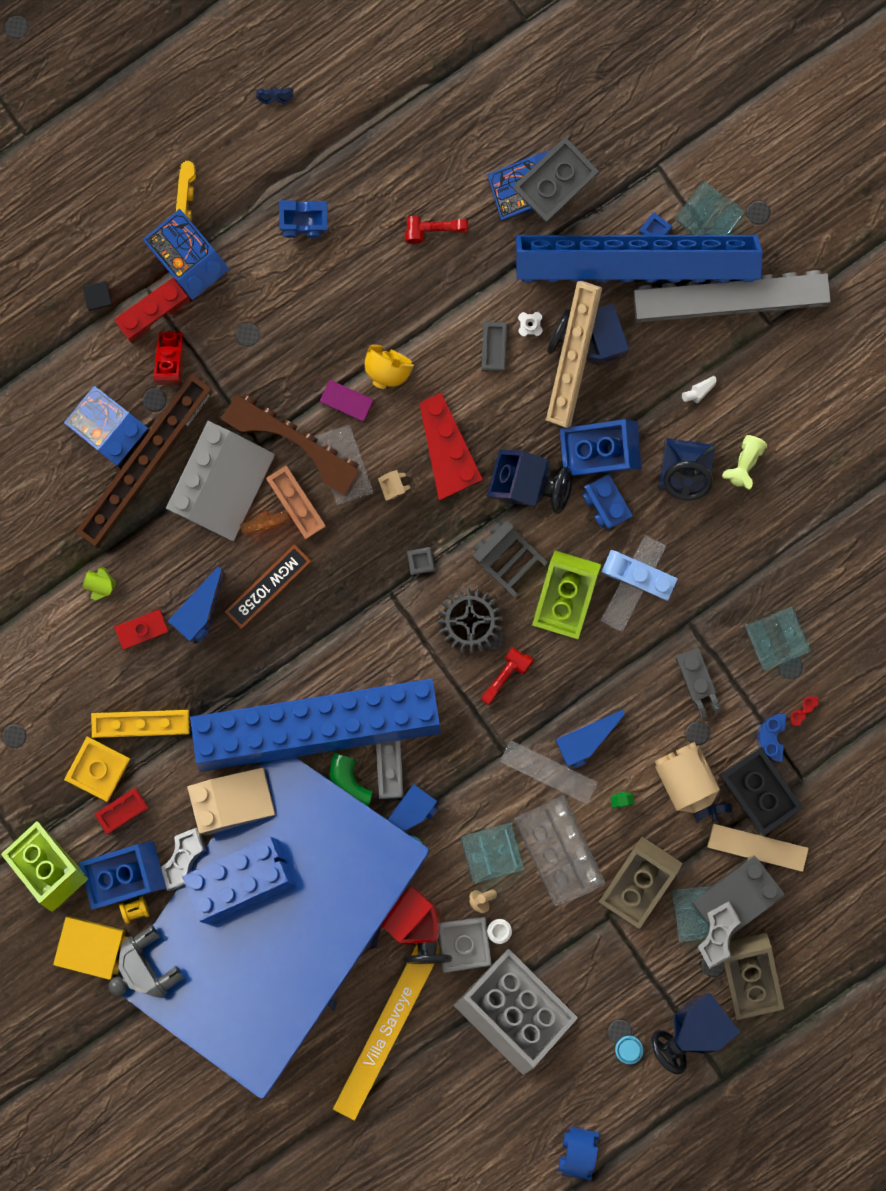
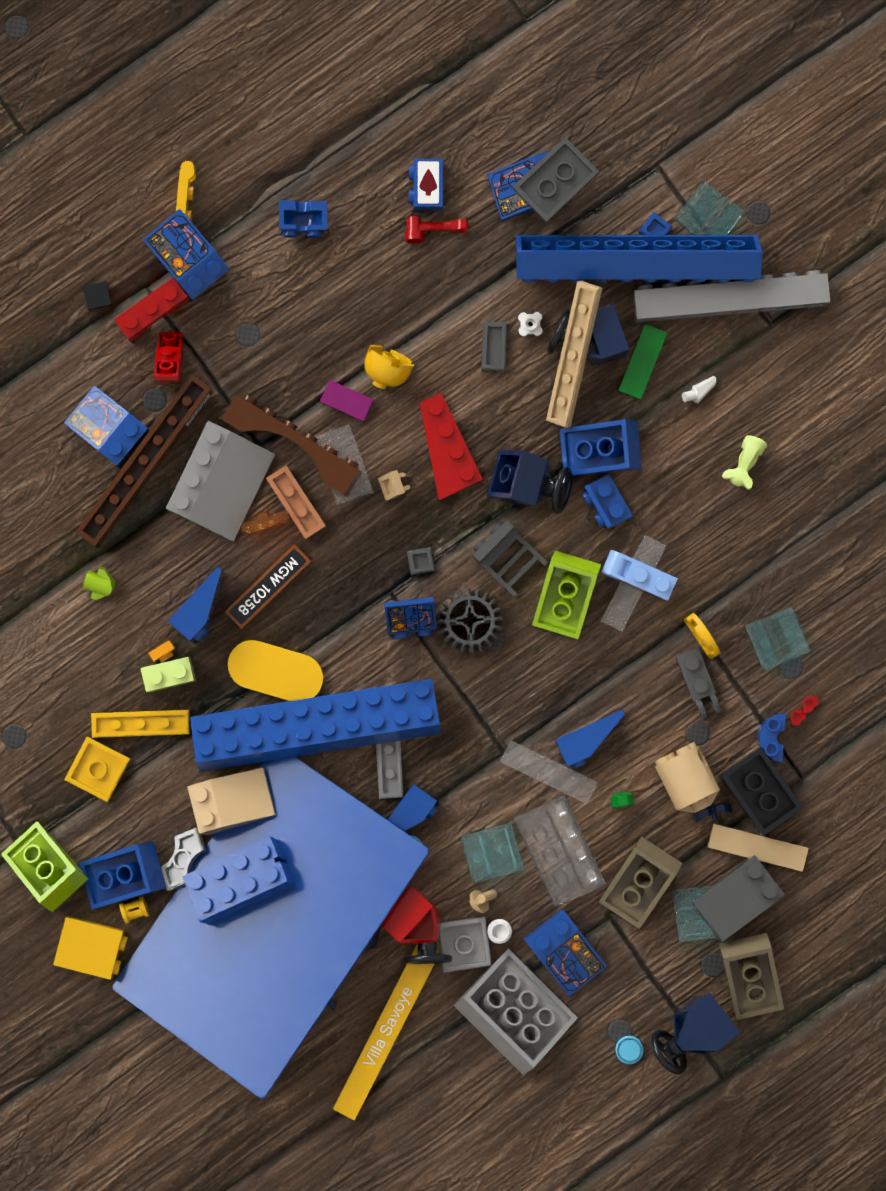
(121, 811): red plate -> none
(138, 972): dark grey connector -> none
(141, 629): red plate -> none
(163, 652): none -> light orange plate
(168, 674): none -> yellowish green brick
(275, 671): none -> yellow tile
(281, 95): dark blue piece -> none
(343, 776): green cylinder -> none
(410, 617): none -> slope
(427, 184): none -> brick
(516, 661): red brick -> none
(565, 952): none -> blue slope
(580, 1153): blue cylinder -> none
(642, 362): none -> green tile
(686, 469): piece -> none
(702, 635): none -> yellow tile
(722, 925): light grey tile -> none

